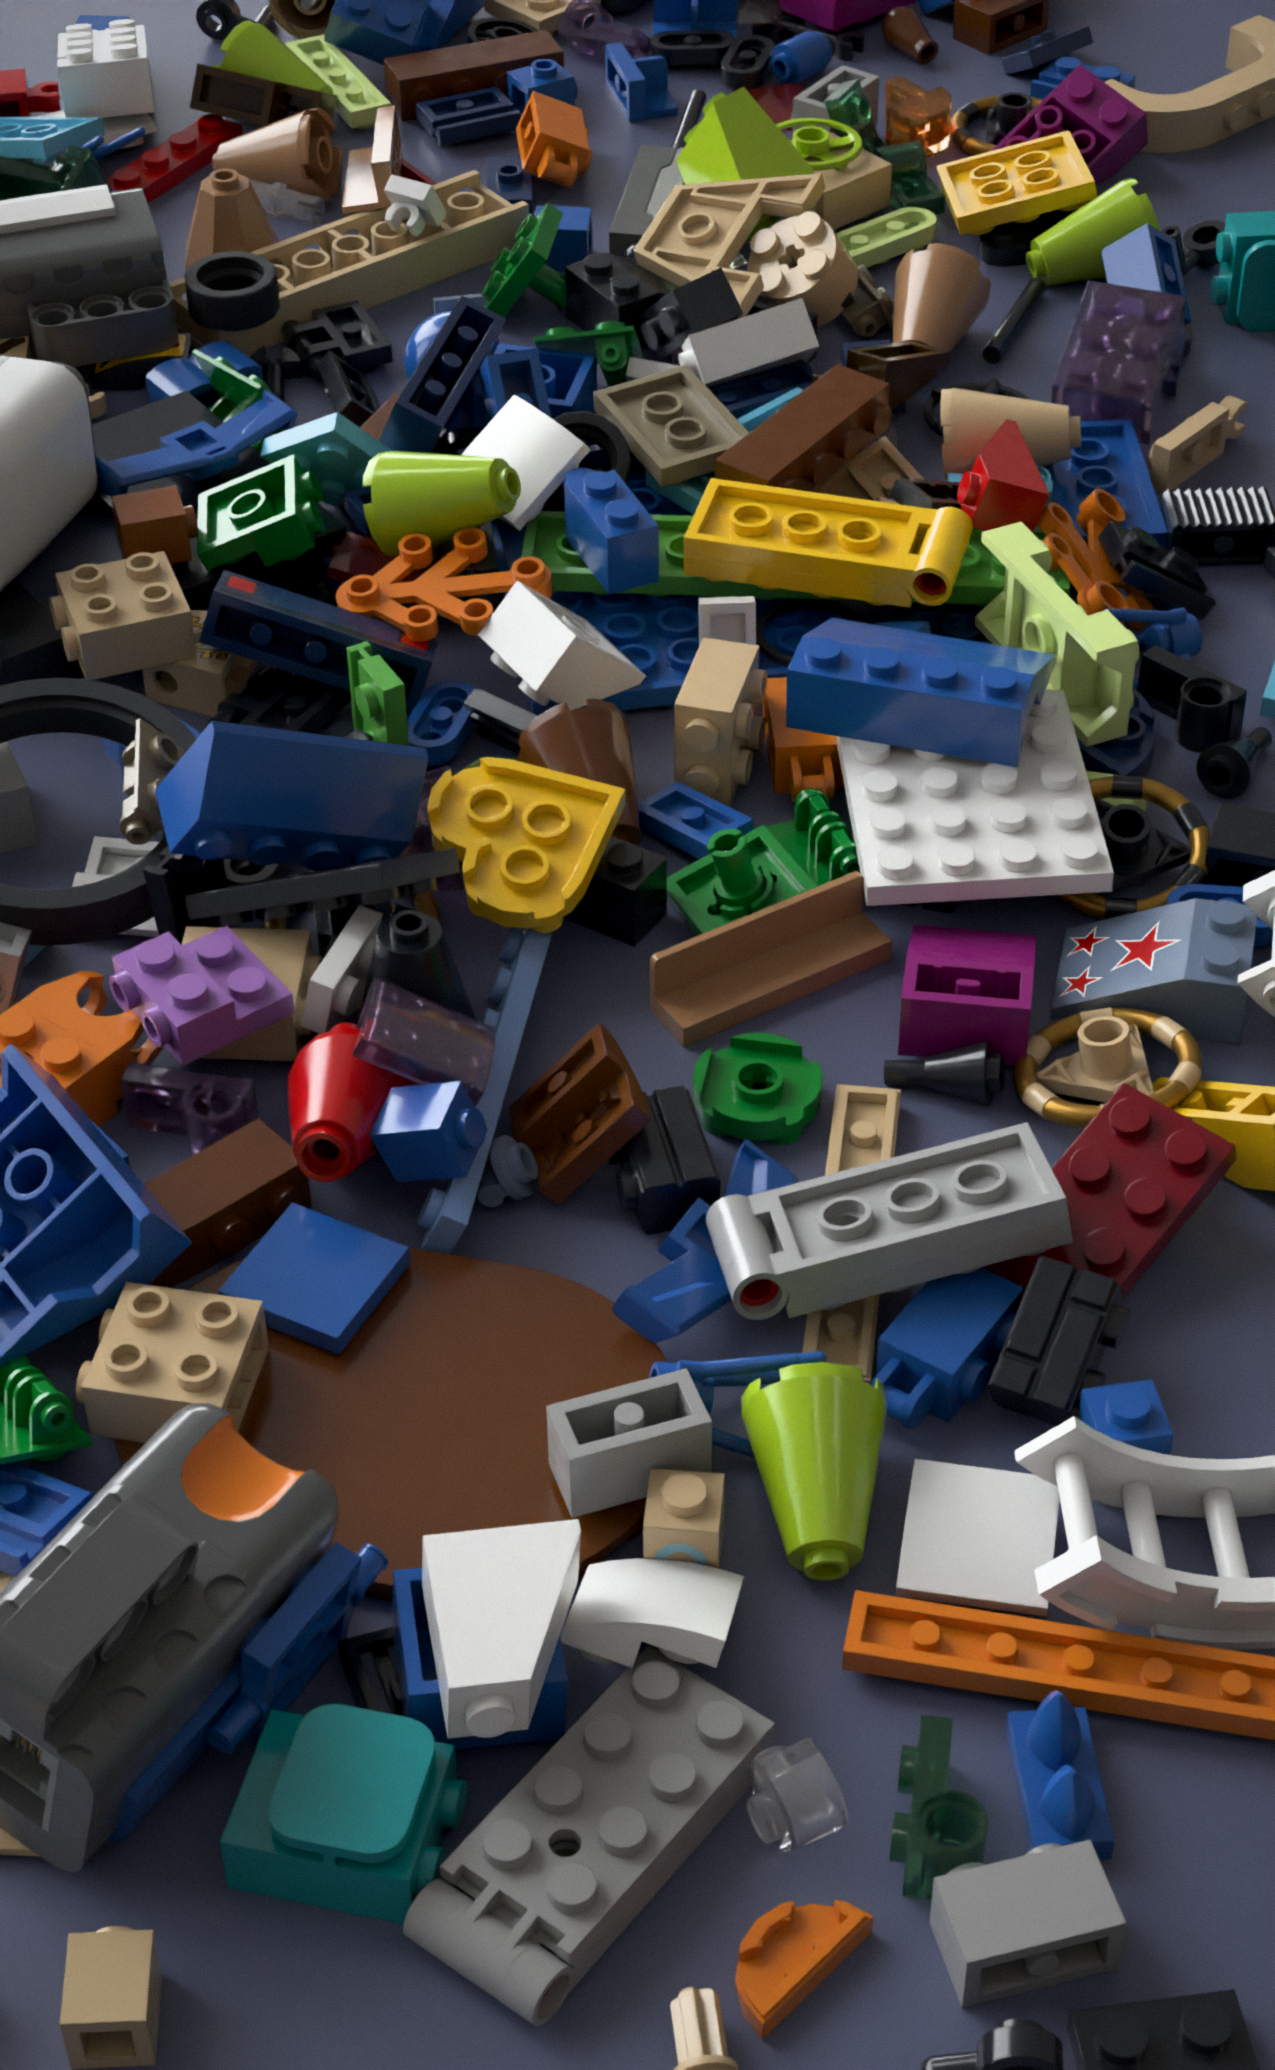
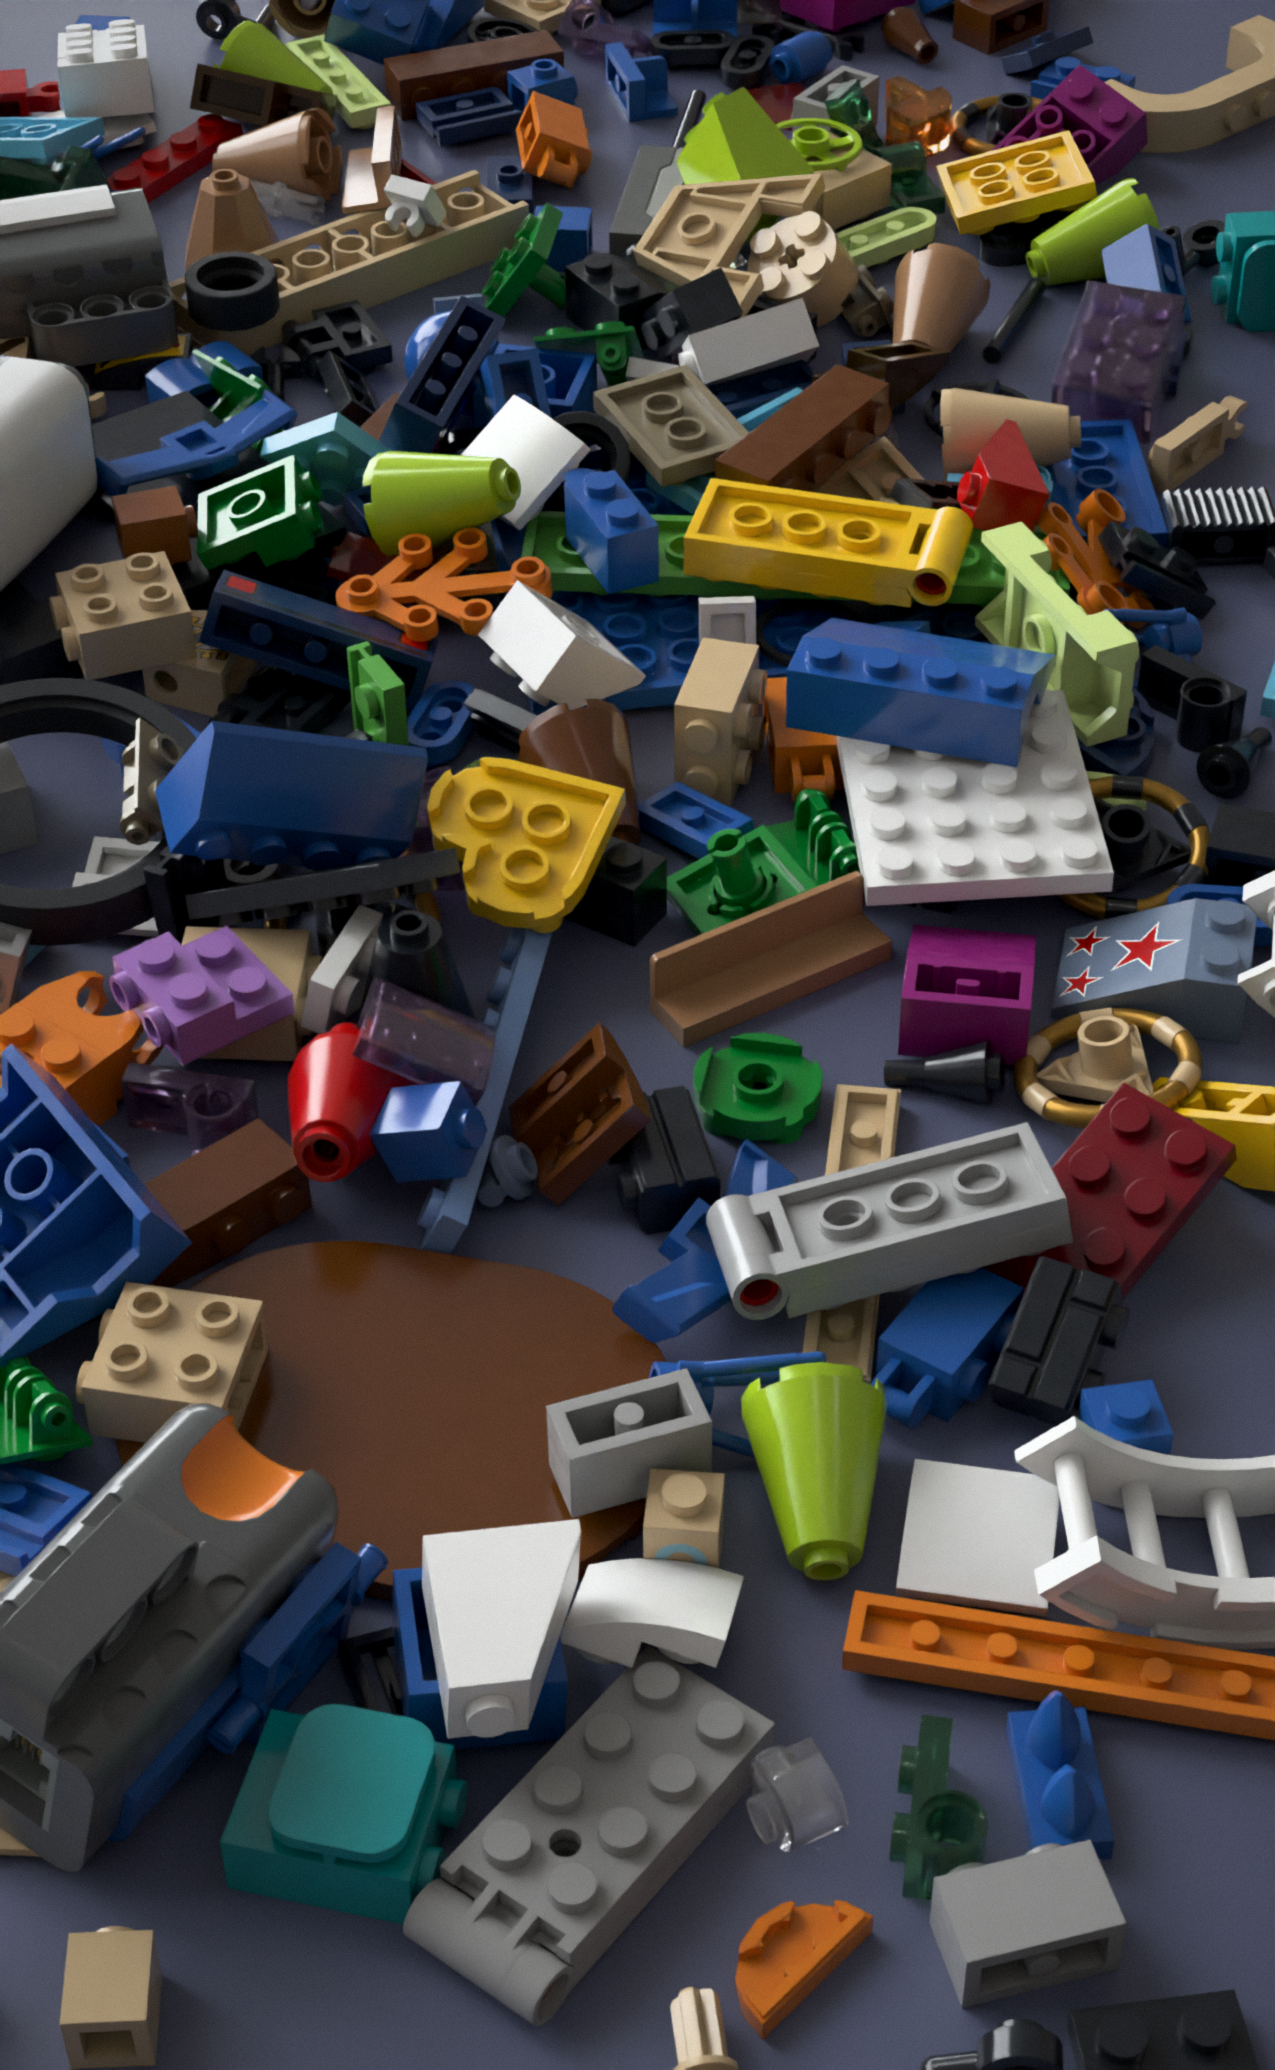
(318, 1276): blue tile -> none

